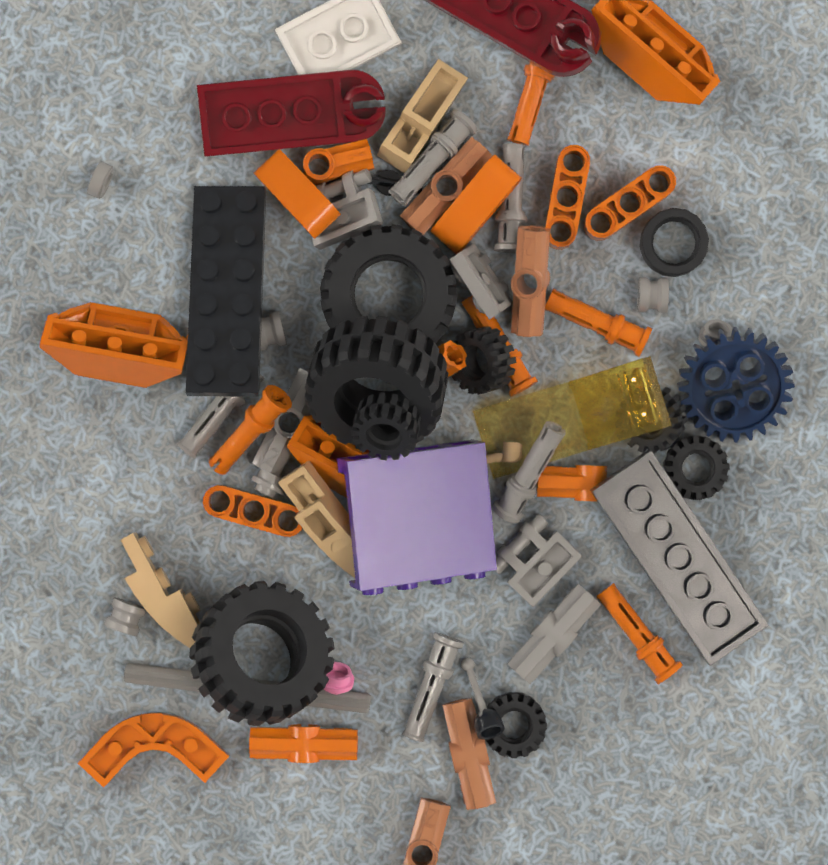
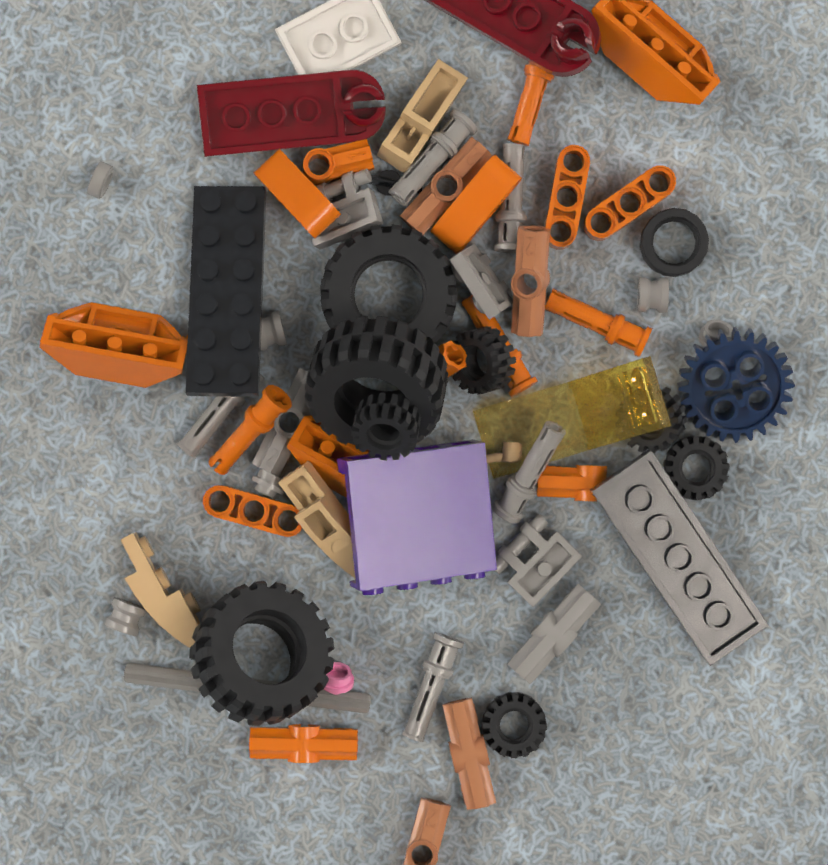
(153, 732): orange plate -> none
(486, 722): black hinge -> none
(649, 647): orange pin -> none

